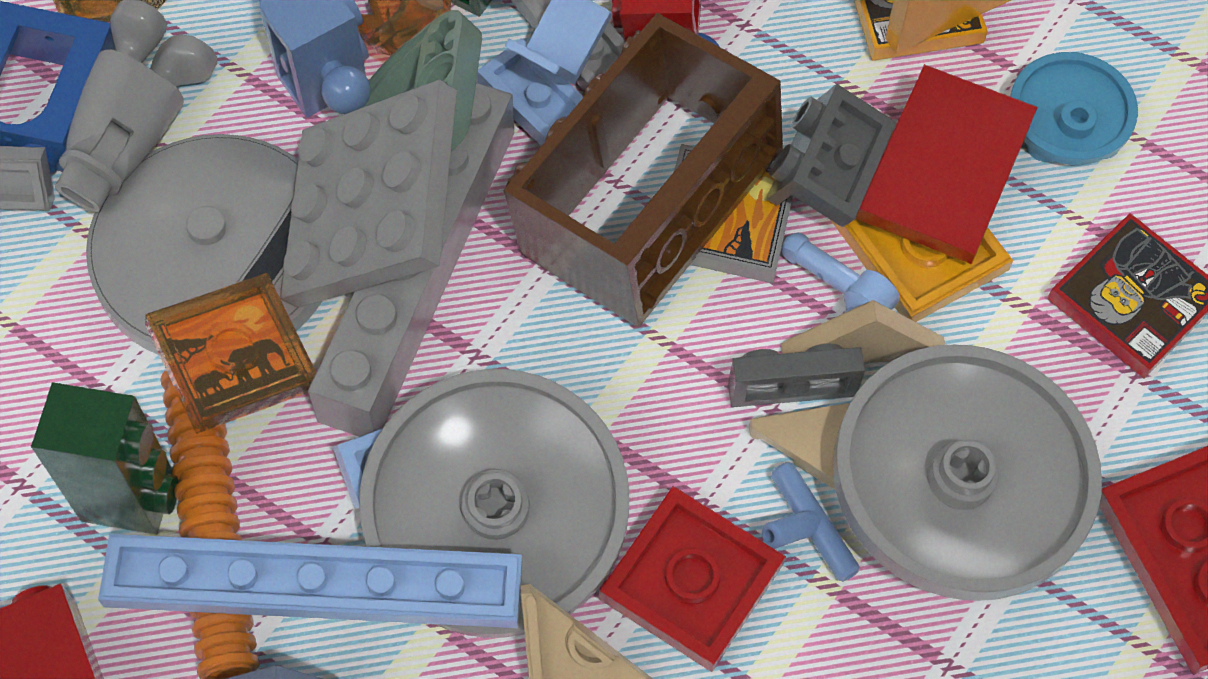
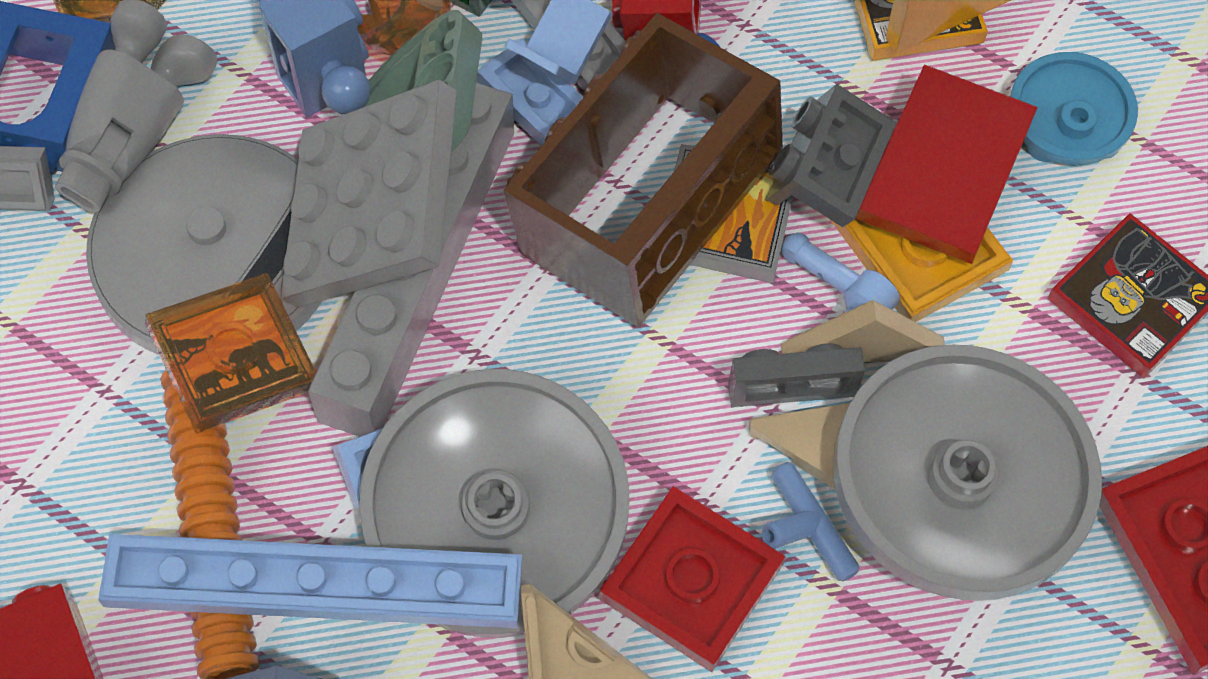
(105, 458): dark green brick -> none

